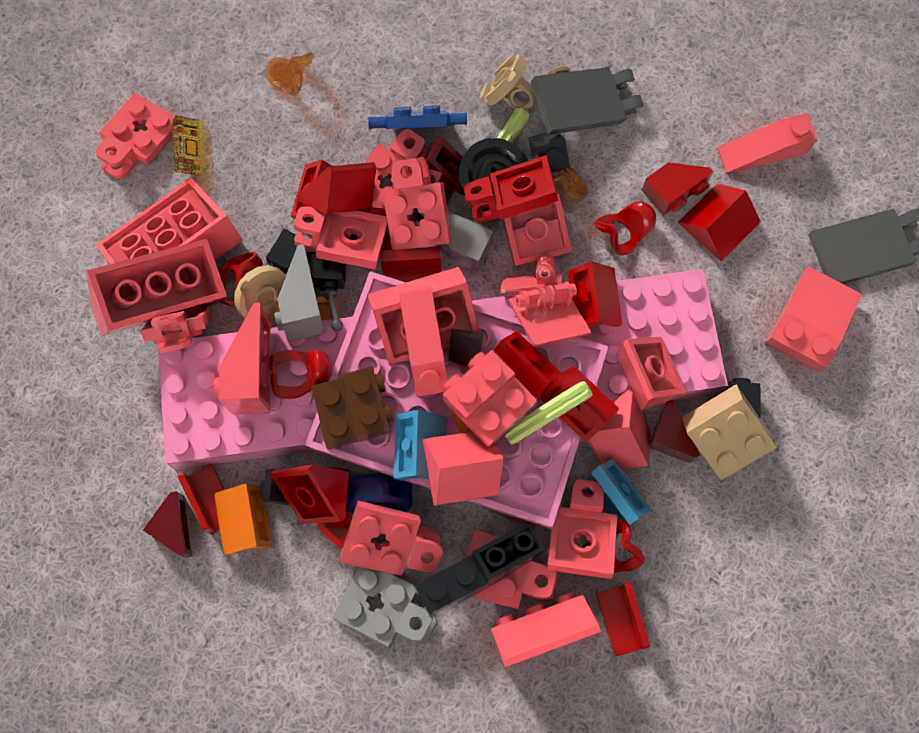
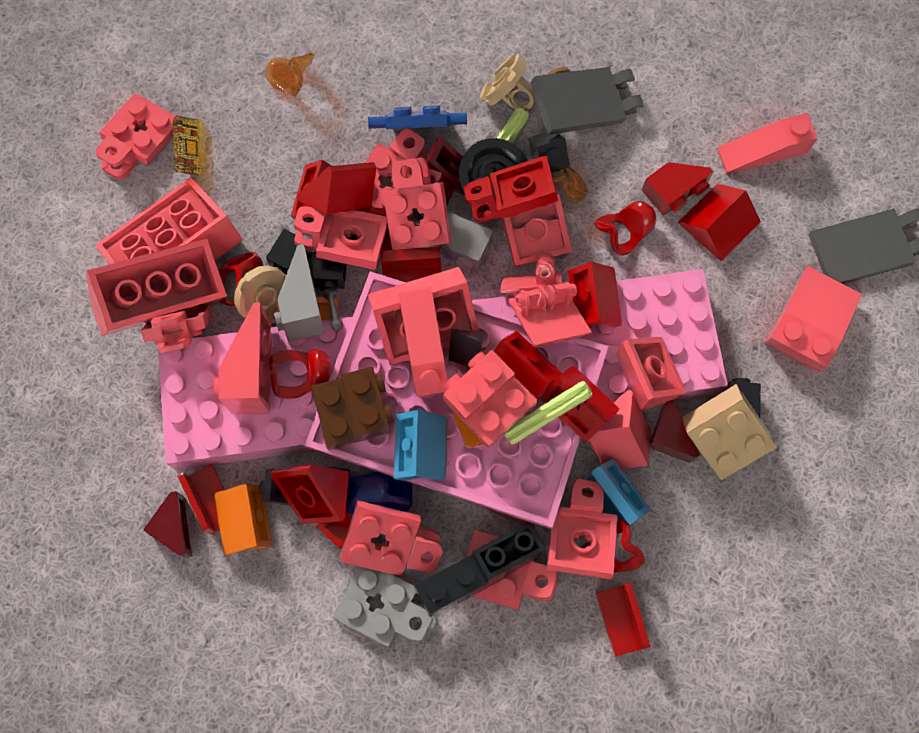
(462, 468): coral slope -> none
(543, 629): coral slope -> none

